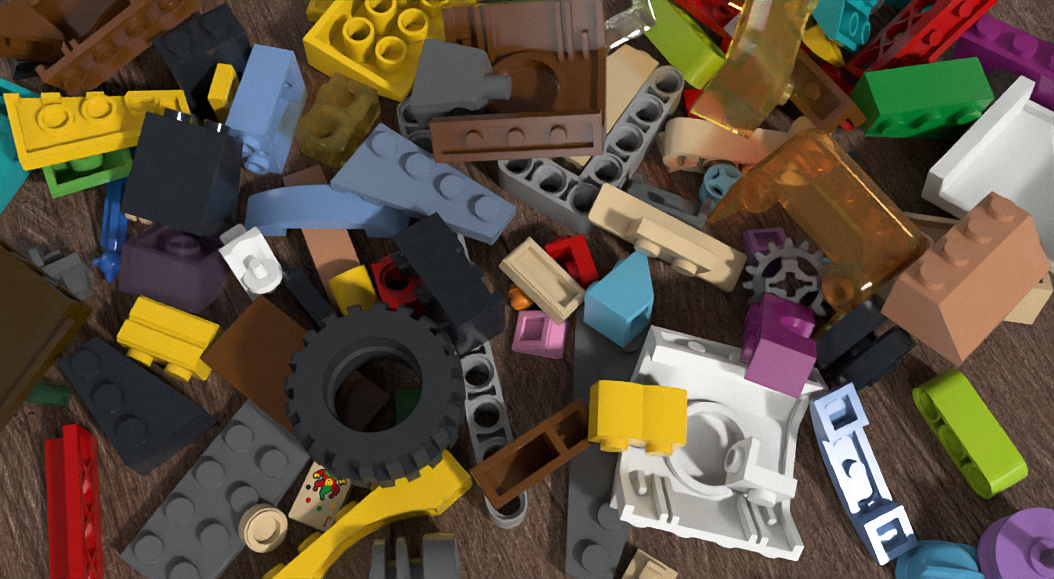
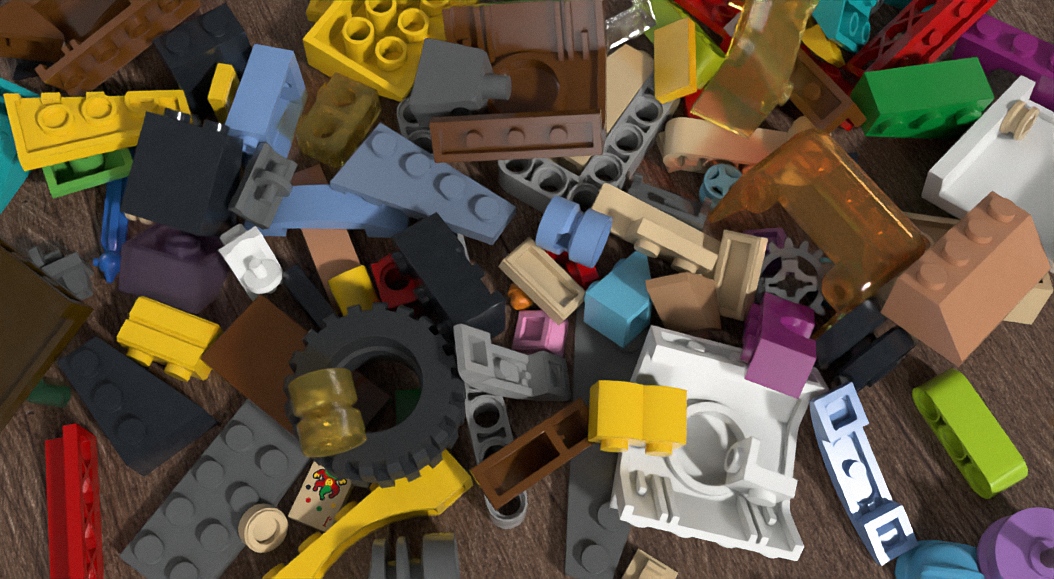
(263, 186): none -> dark grey hips
(326, 404): none -> clear yellow wheel
(508, 372): none -> light grey slope
(573, 231): none -> medium blue wheel
(675, 60): none -> yellow tile
(686, 303): none -> medium nougat slope
(738, 272): none -> tan tile
(1019, 120): none -> tan bush

